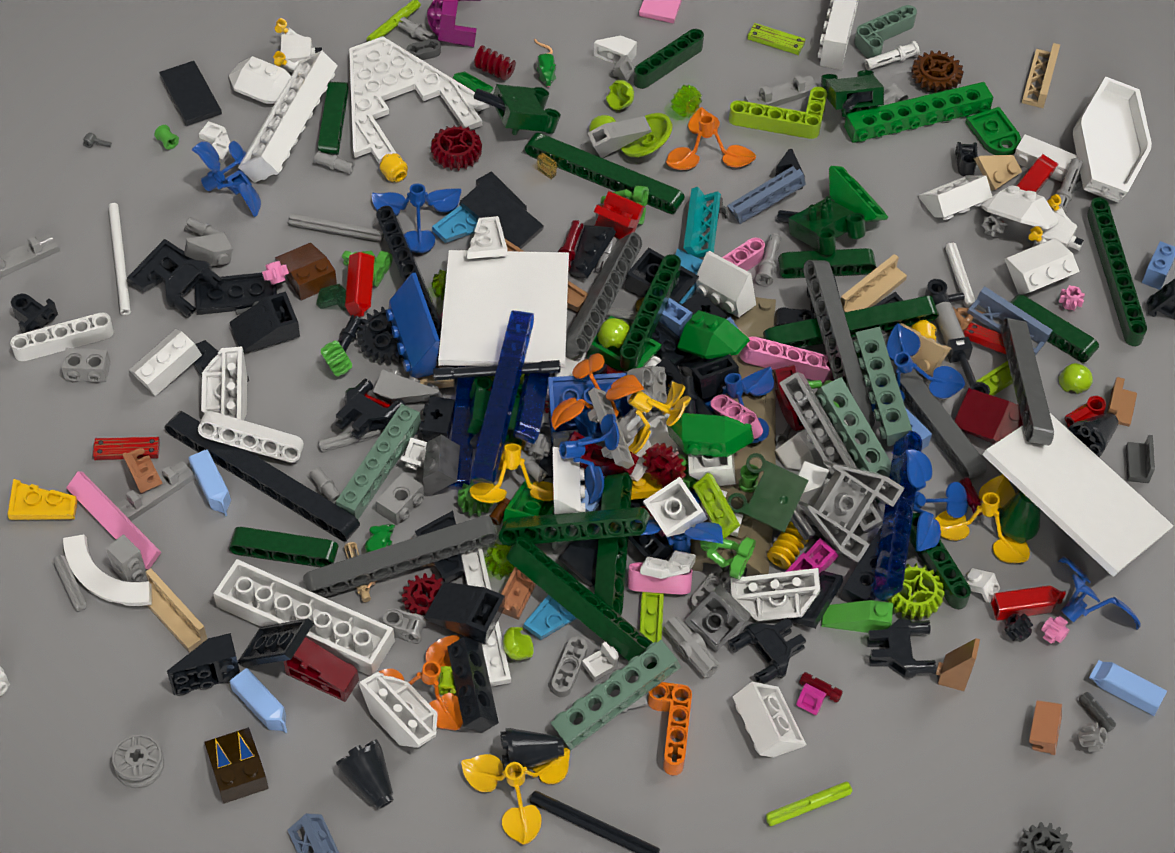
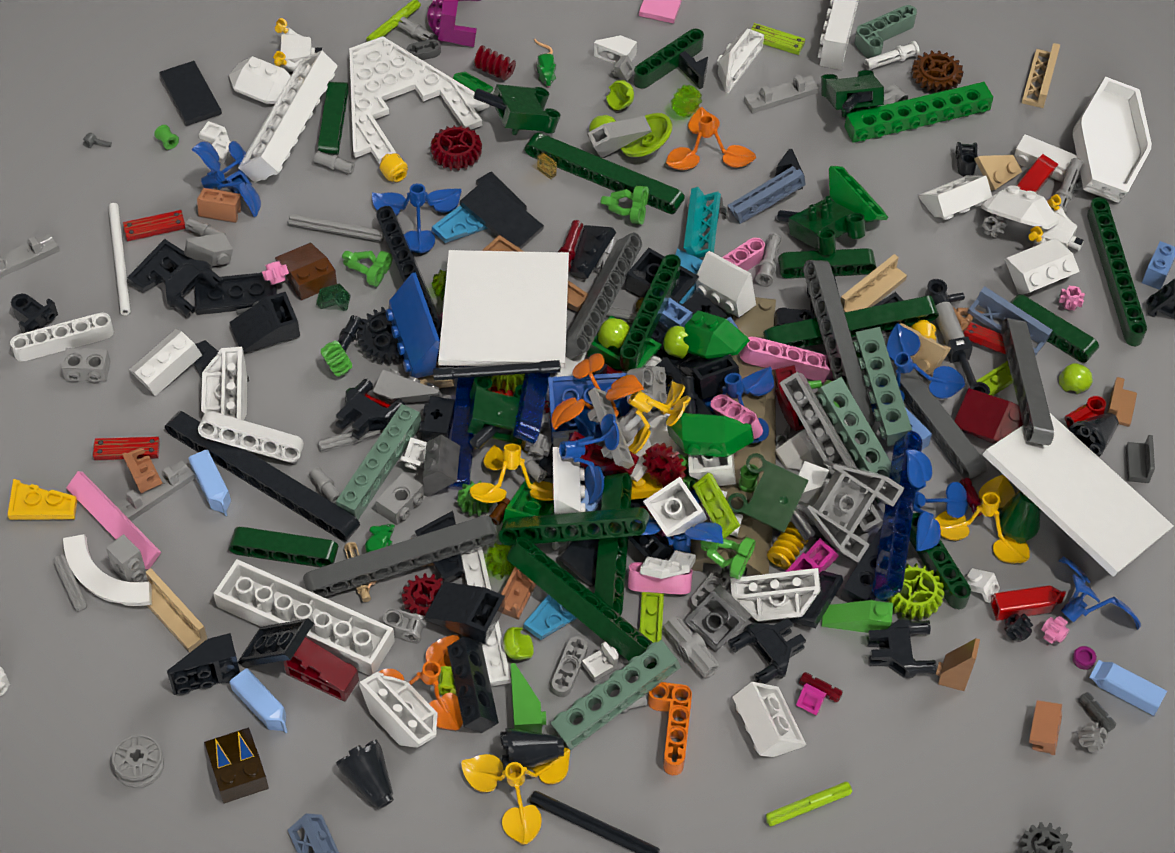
(154, 225): none -> red tile
(219, 205): none -> nougat hinge
(359, 283): red piece -> none
(487, 239): white wing -> none
(502, 397): clear blue beam -> none
(526, 705): none -> bright green slope
(619, 213): red bracket -> none
(674, 343): none -> lime hair
(694, 70): none -> black slope
(738, 57): none -> white wedge
(779, 119): lime beam -> none
(960, 273): white axle -> none
(994, 130): green tile -> none
(1084, 657): none -> magenta tile

